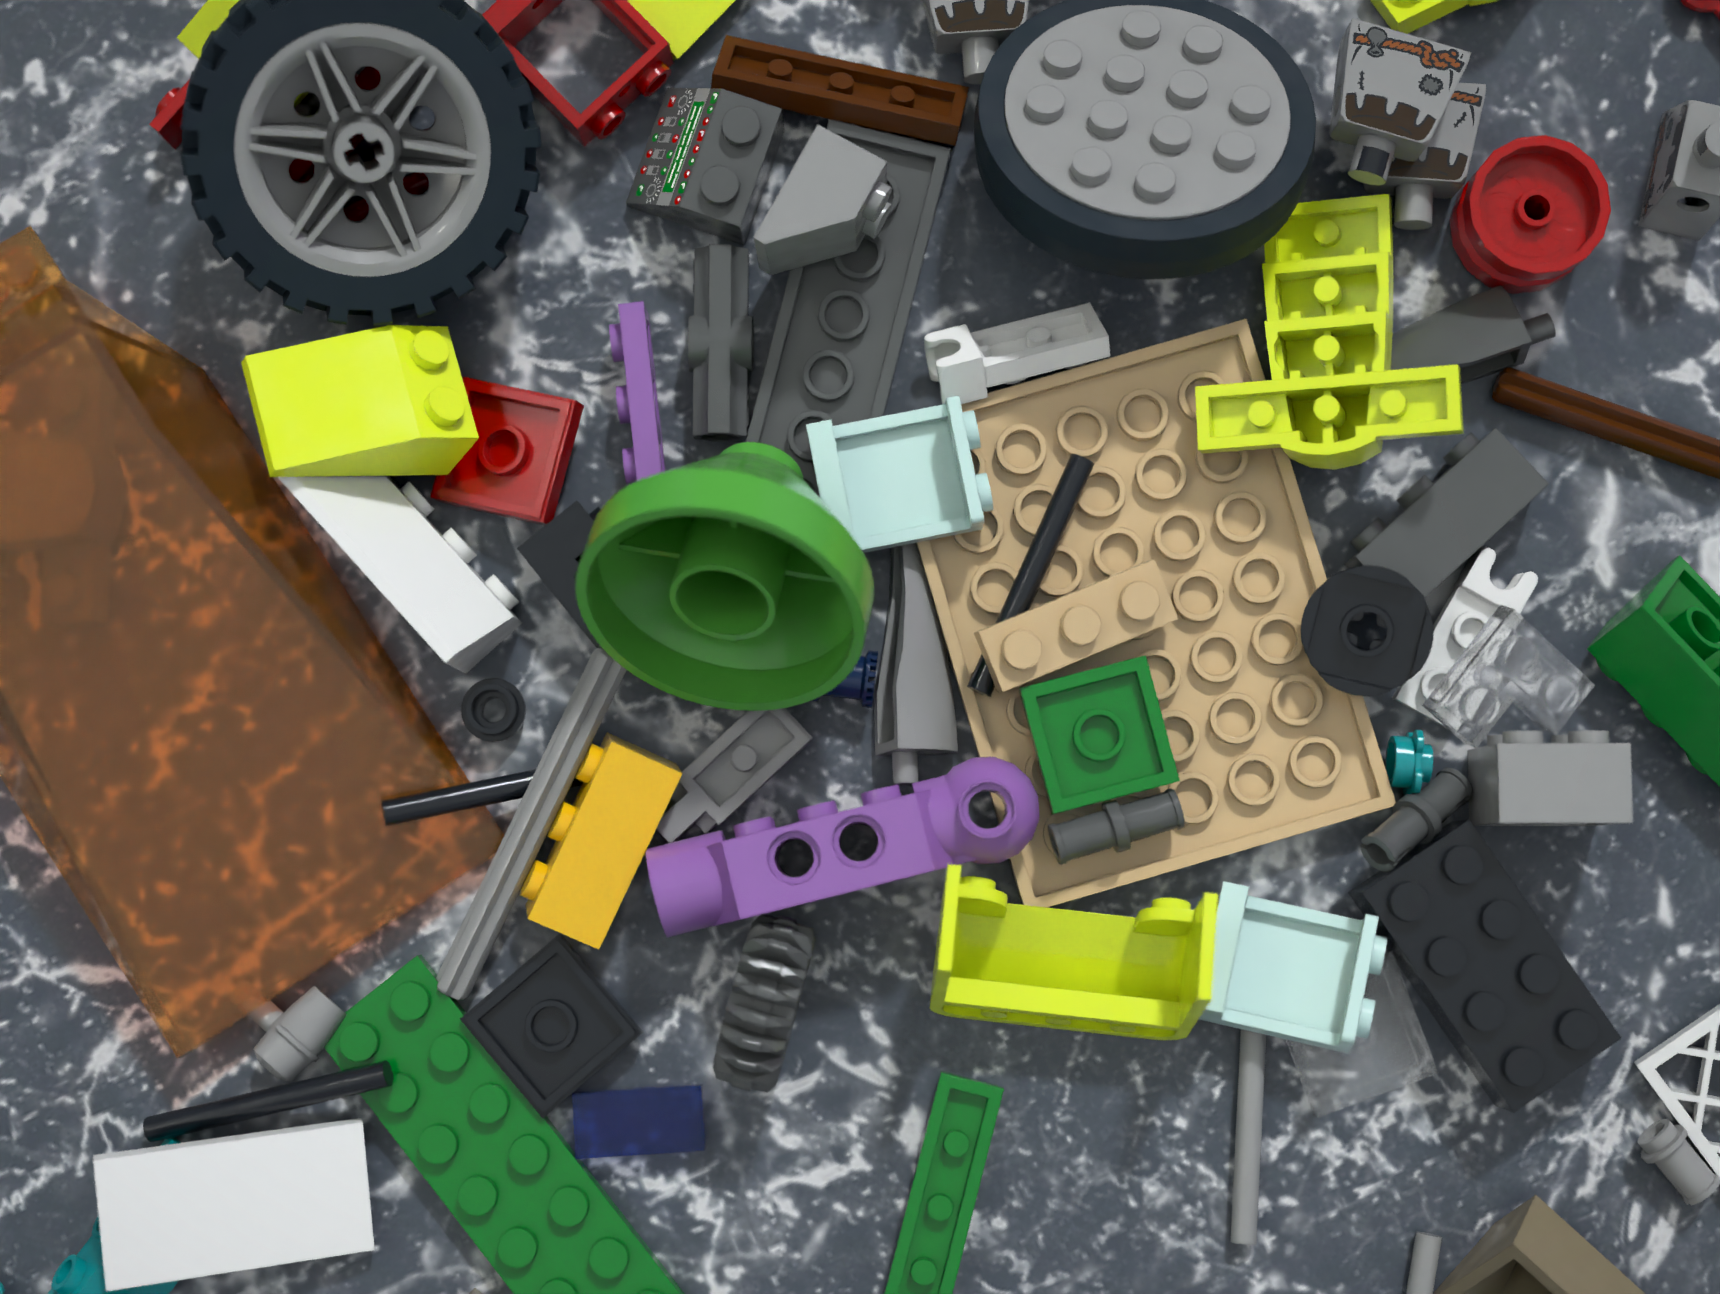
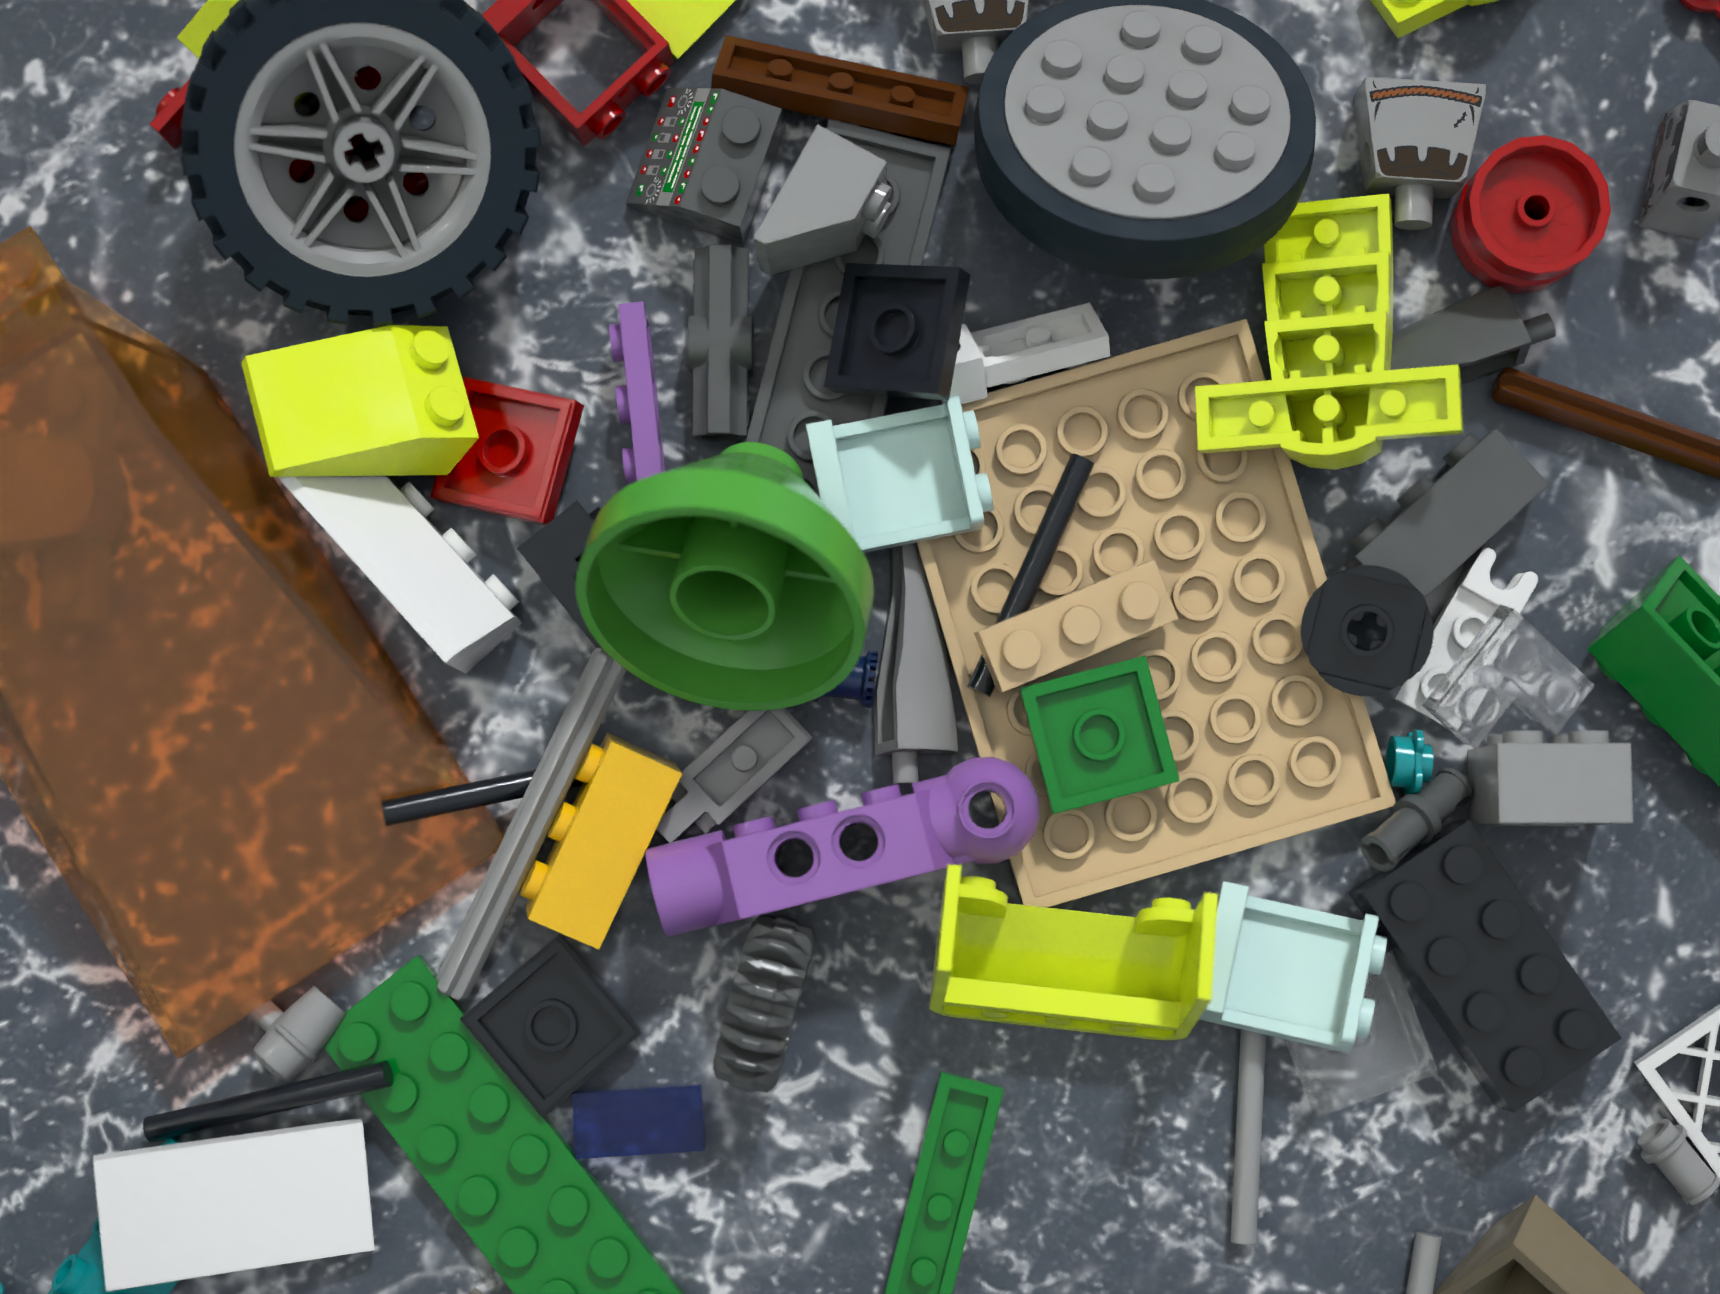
(475, 701): black plate -> none
(897, 330): none -> black plate
(1116, 826): dark grey pin -> none
(1390, 95): light grey torso -> none

